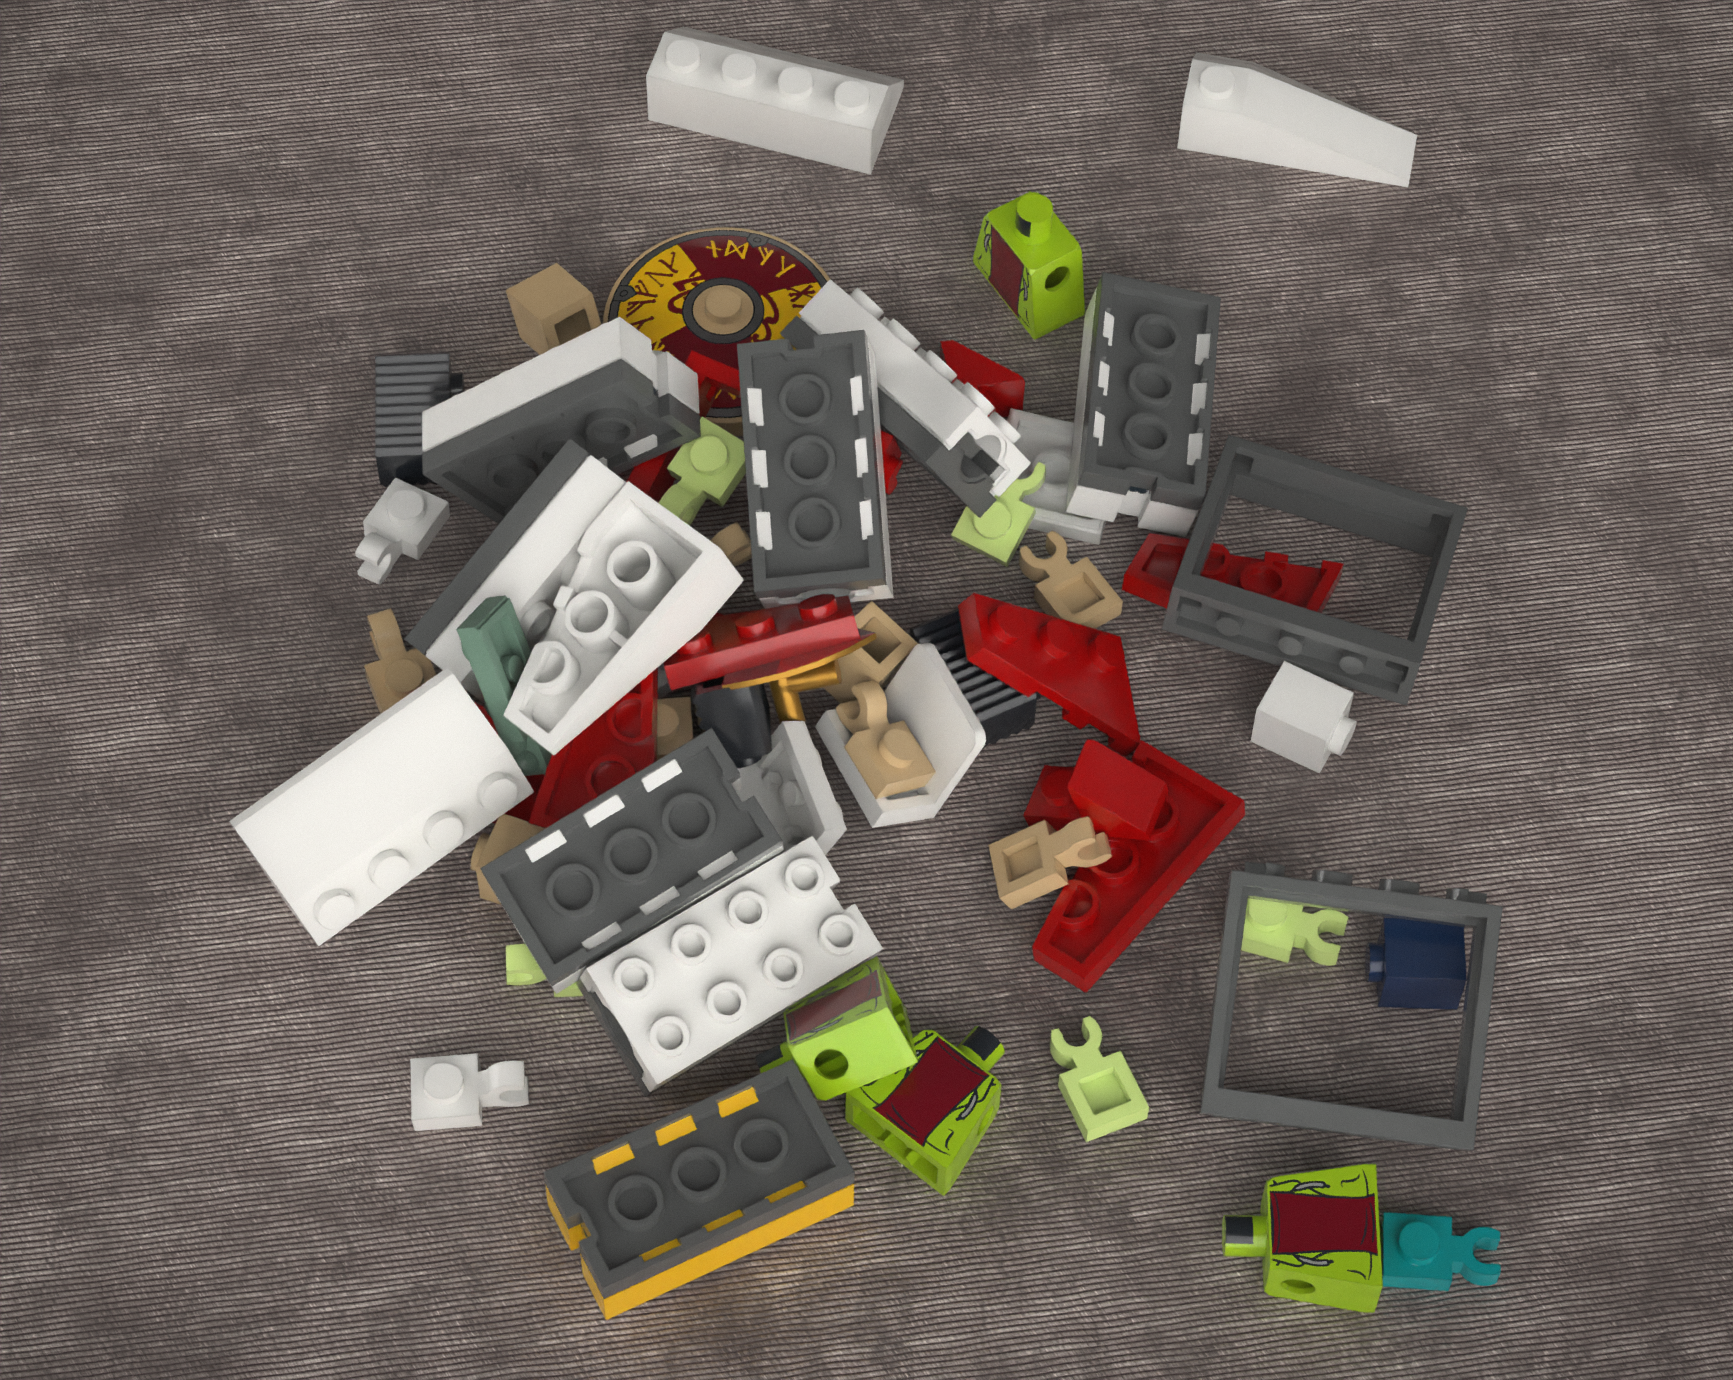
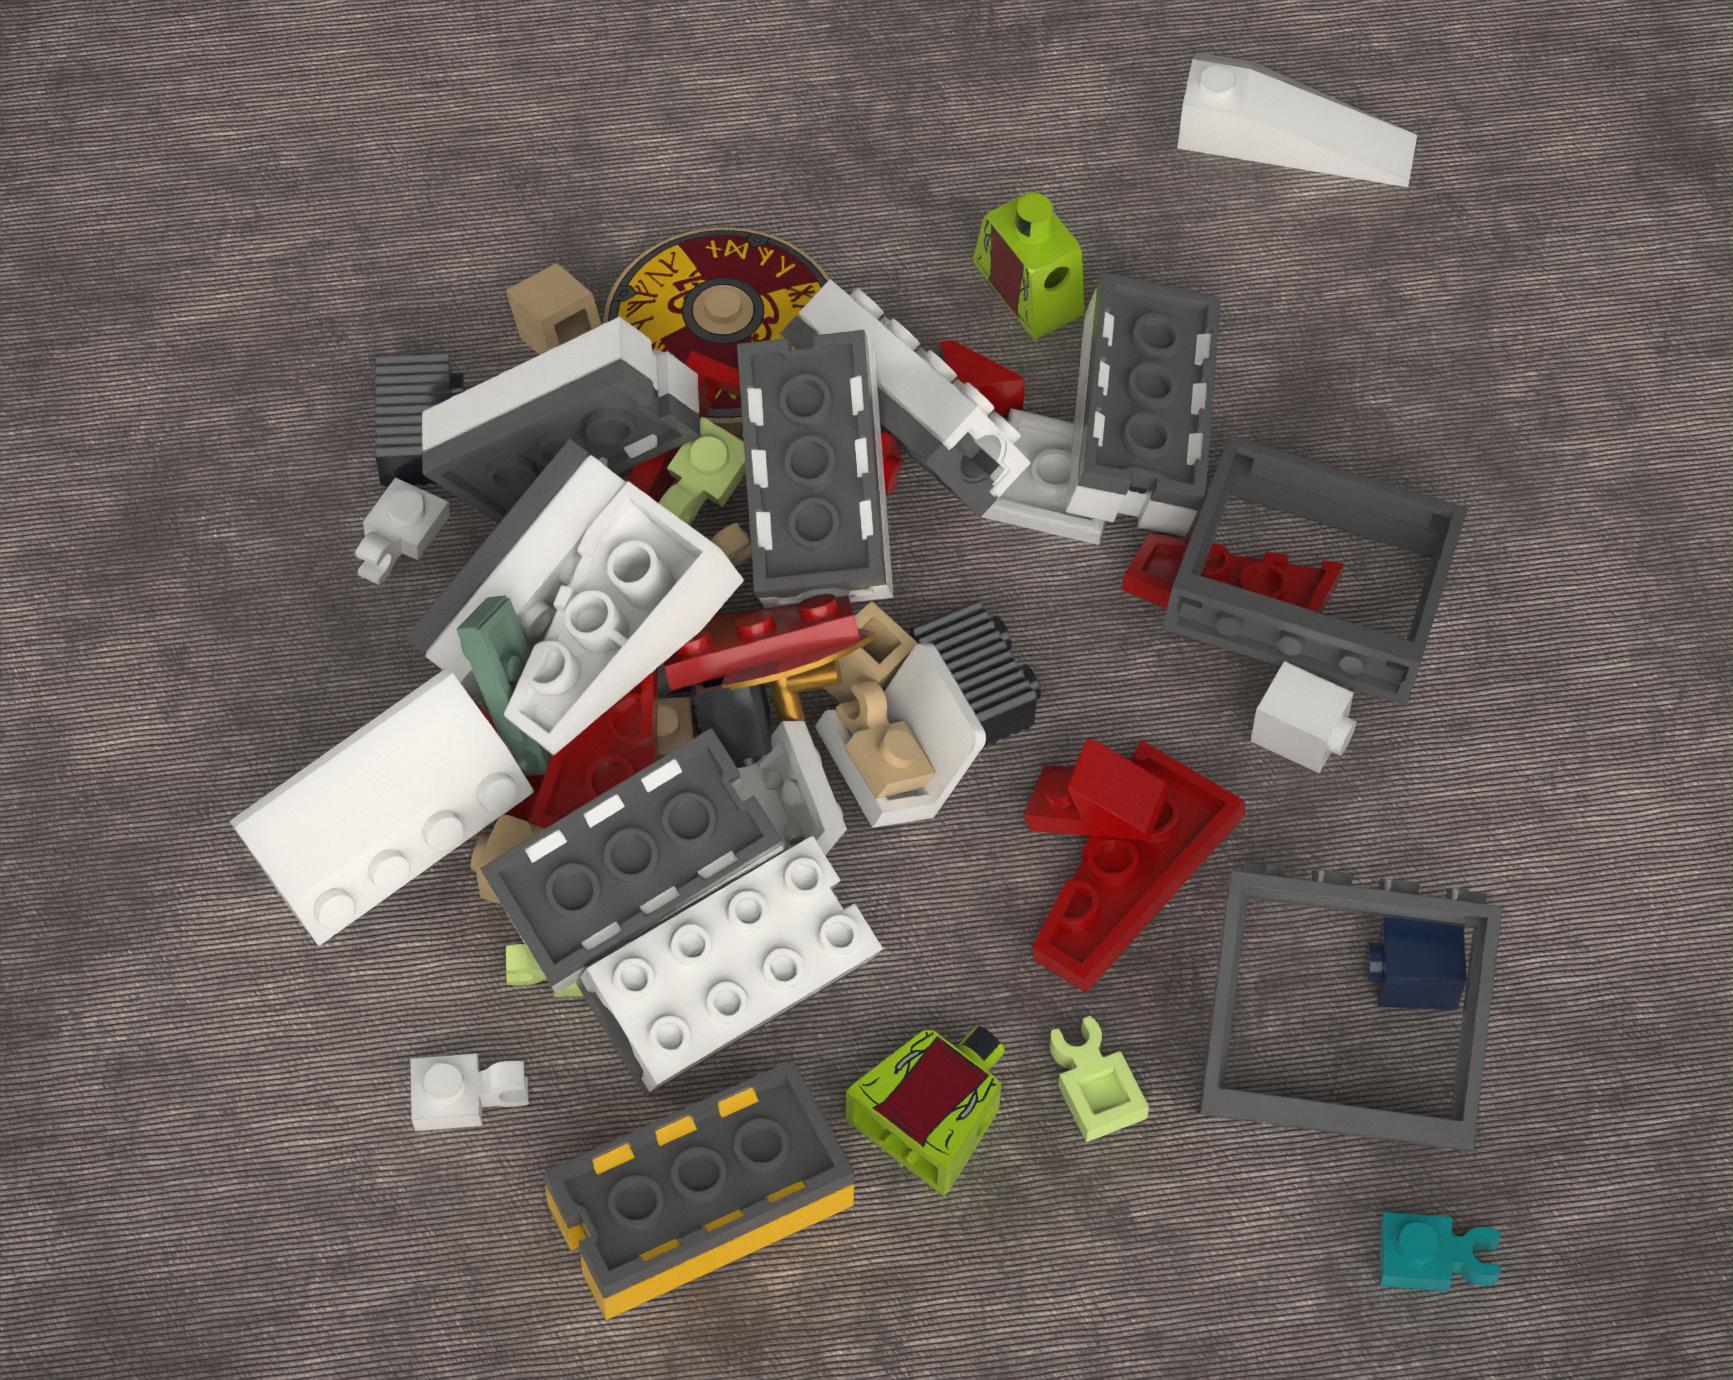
(397, 670): tan plate -> none
(771, 98): white slope -> none
(846, 1033): lime torso -> none
(1004, 523): yellowish green plate -> none
(1036, 858): tan plate -> none
(1058, 659): red wing -> none
(1070, 590): tan plate -> none
(1277, 927): yellowish green plate -> none
(1315, 1237): torso -> none

